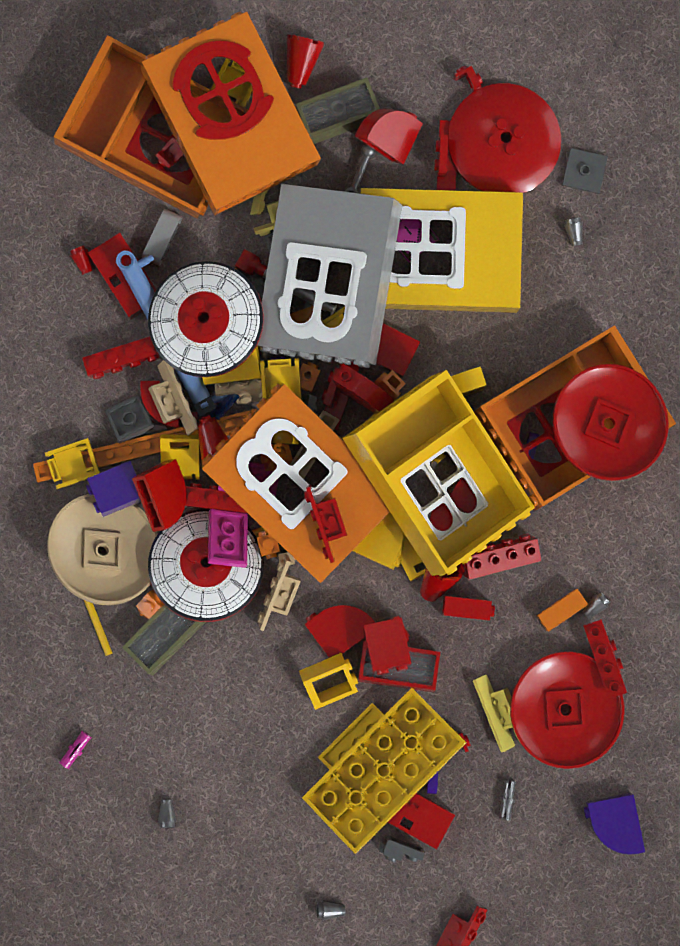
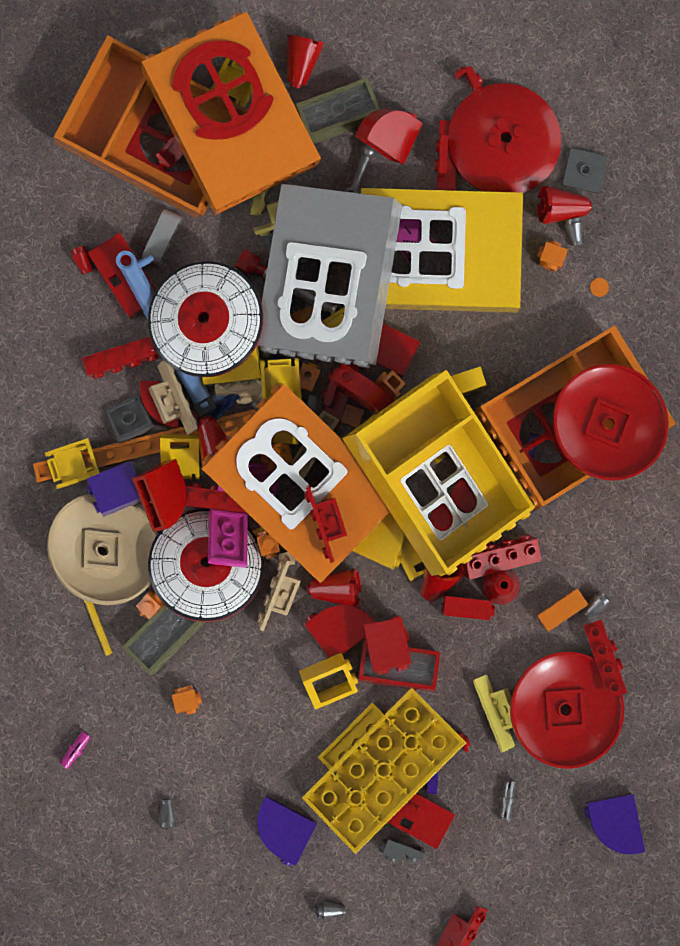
(186, 700): none -> orange brick
(284, 830): none -> dark purple brick
(337, 588): none -> red cone
(352, 416): none -> orange tile
(493, 590): none -> red cone
(551, 256): none -> orange brick
(561, 205): none -> red cone
(599, 287): none -> orange piece

